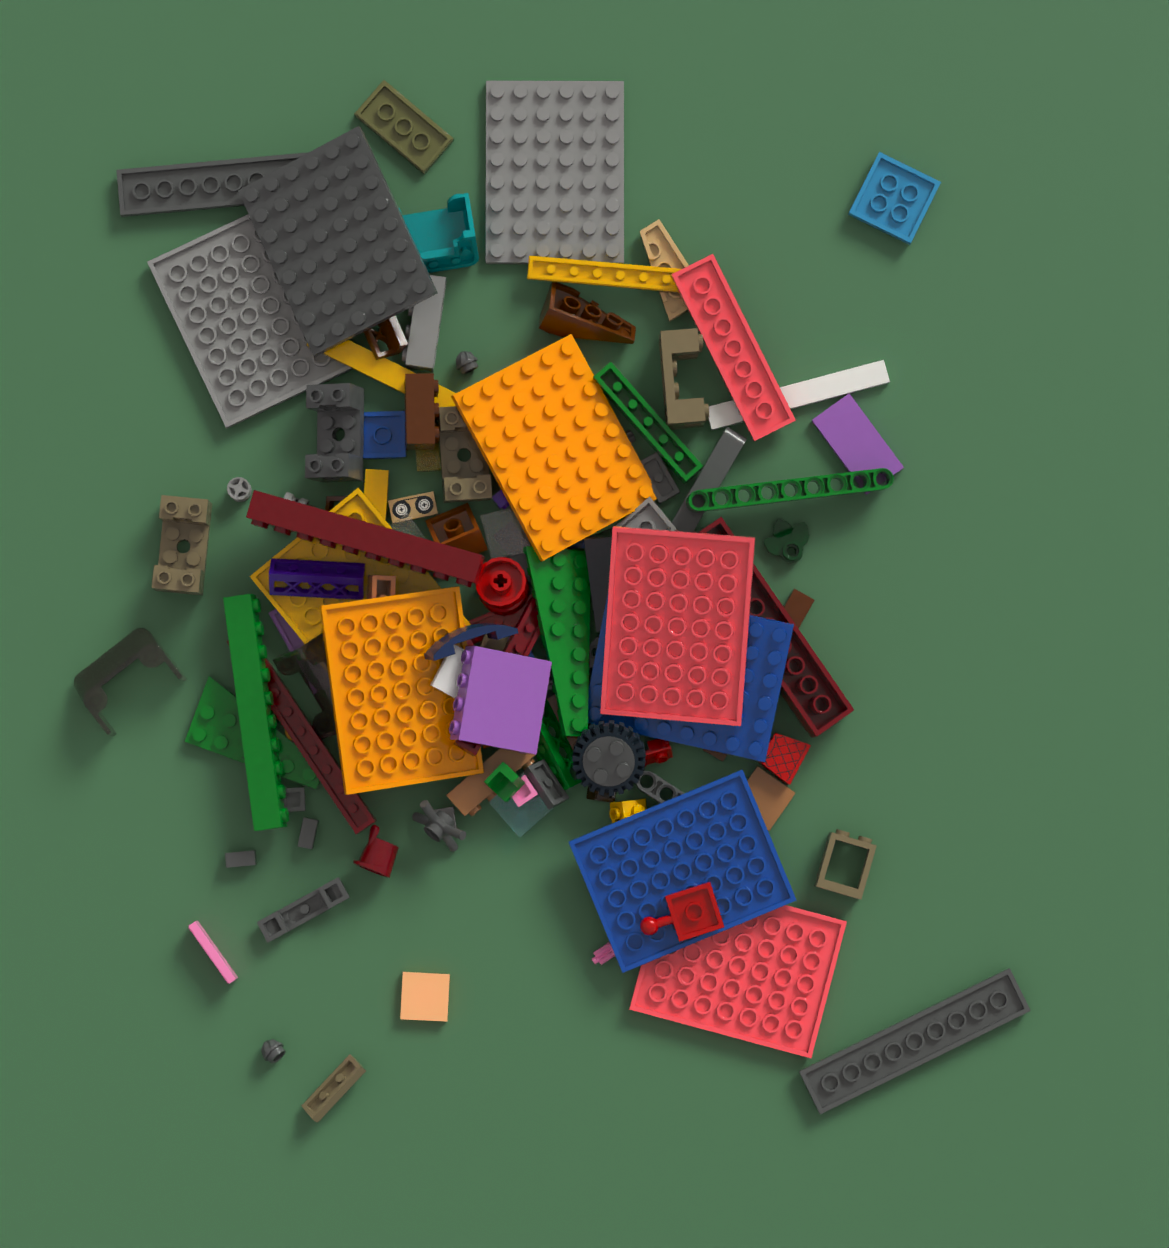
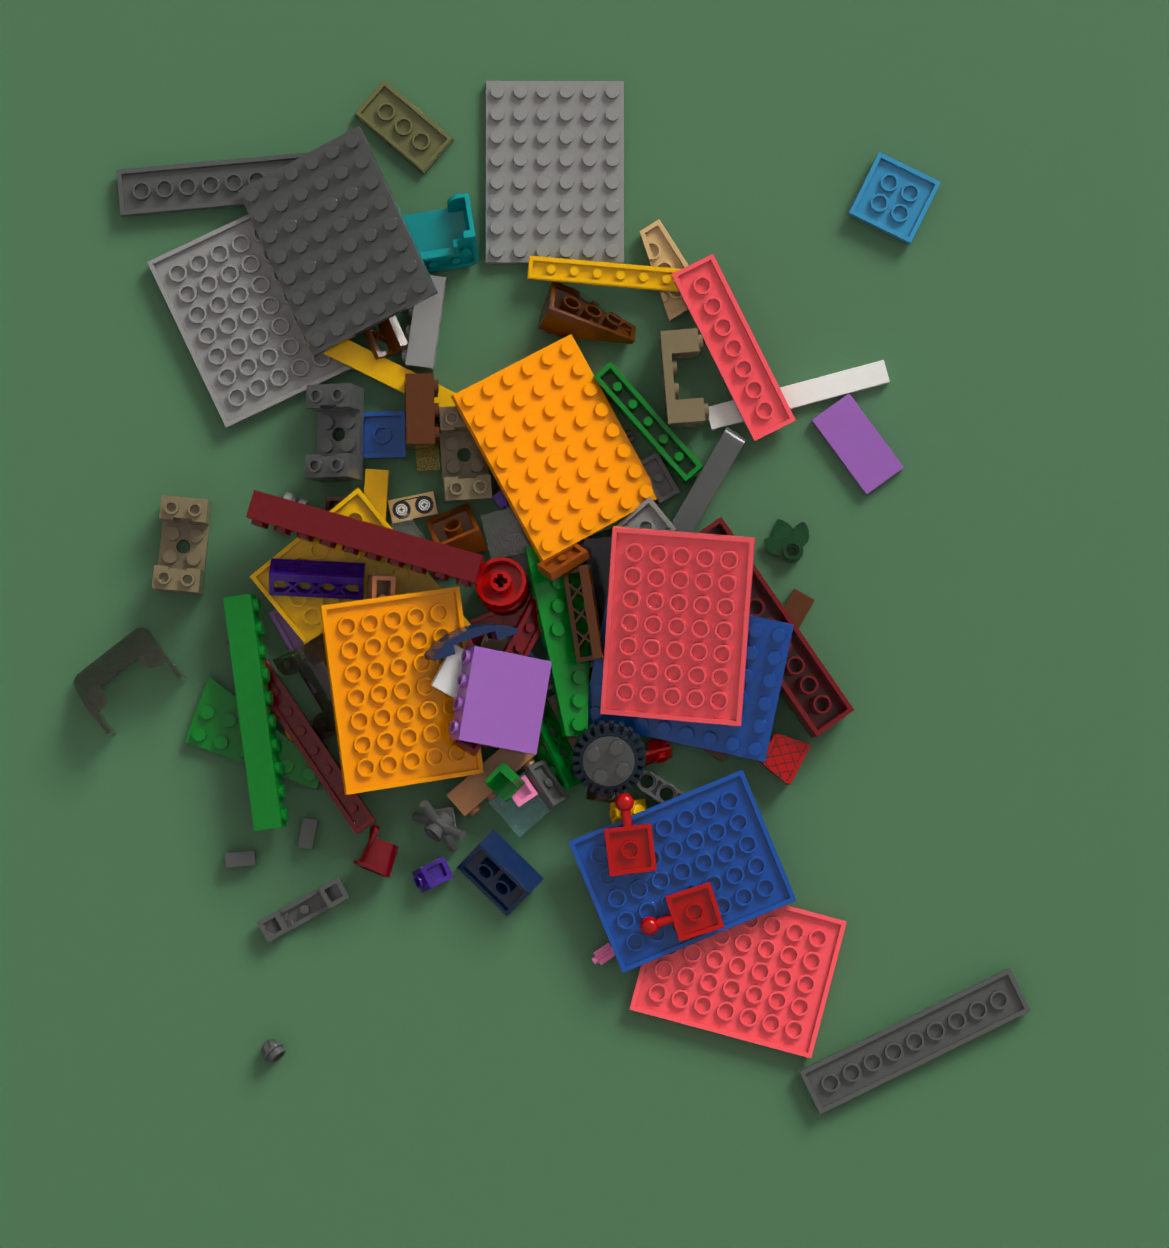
(213, 952): bright pink tile -> none
(235, 487): light grey wheel -> none
(295, 799): dark grey plate -> none
(333, 1088): dark tan plate -> none
(425, 996): light nougat tile -> none
(432, 874): none -> dark purple bracket
(466, 362): dark grey plate -> none
(500, 872): none -> dark blue slope
(563, 561): none -> dark orange plate
(591, 610): none -> reddish brown fence
(630, 846): none -> red plate
(769, 795): medium nougat tile -> none
(800, 485): green beam -> none
(842, 889): dark tan window -> none

